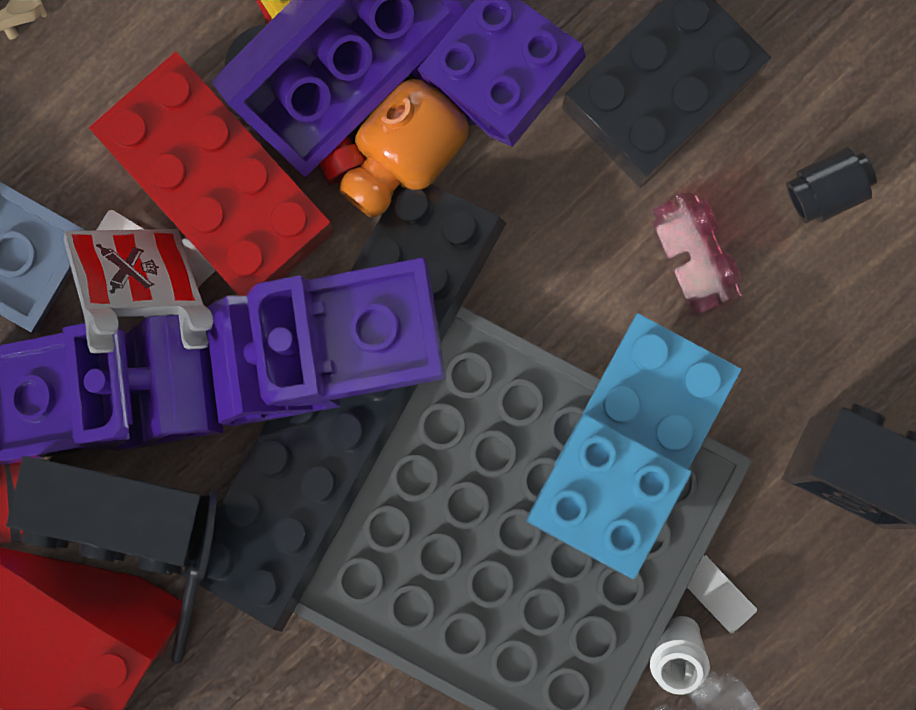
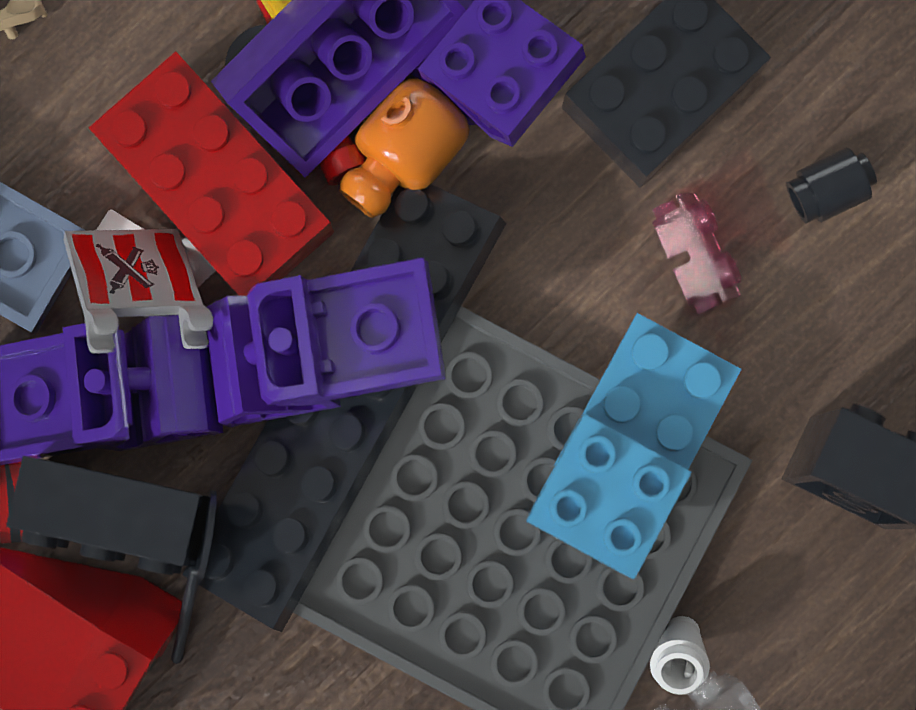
(720, 596): white sticker -> none

